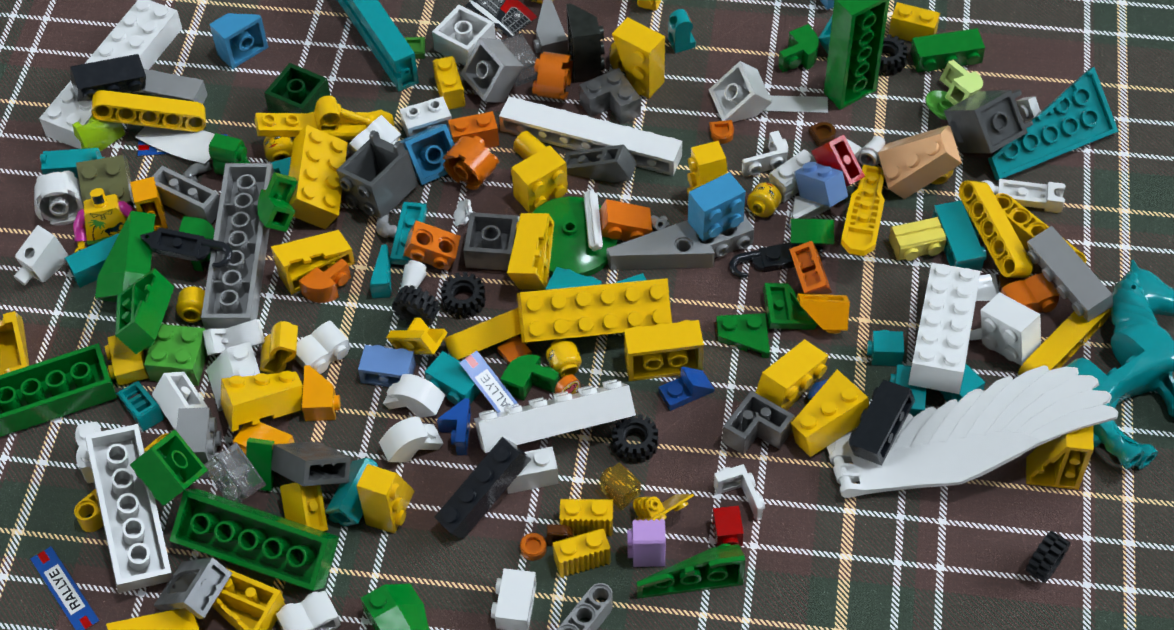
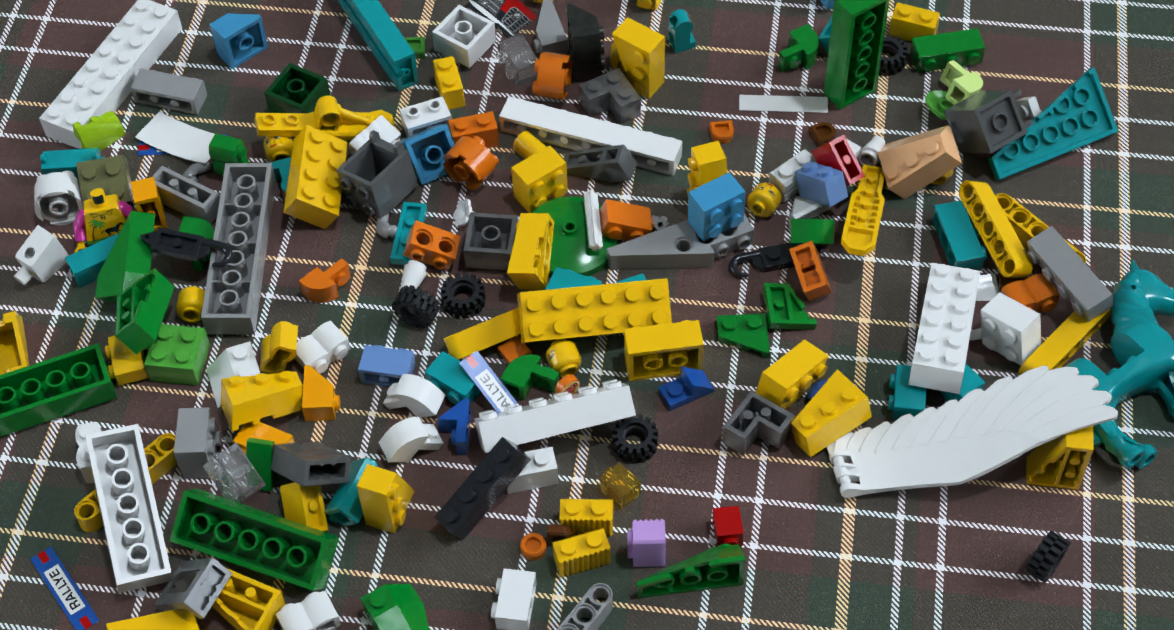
(114, 74): black brick -> none
(142, 406): teal slope -> none
(148, 111): yellow beam -> none
(168, 467): green brick -> none
(176, 392): white brick -> none
(219, 339): white bracket -> none
(274, 203): green brick -> none
(303, 255): yellow wedge -> none
(381, 278): teal slope -> none
(417, 338): yellow panel -> none
(491, 70): light grey brick -> none
(653, 509): yellow hinge -> none
(736, 477): white bracket -> none
(740, 93): white slope -> none
(768, 161): white bracket -> none
(828, 311): light orange slope -> none
(881, 422): black brick -> none
(886, 348): teal brick -> none
(917, 239): light yellow brick -> none
(1032, 194): white plate -> none

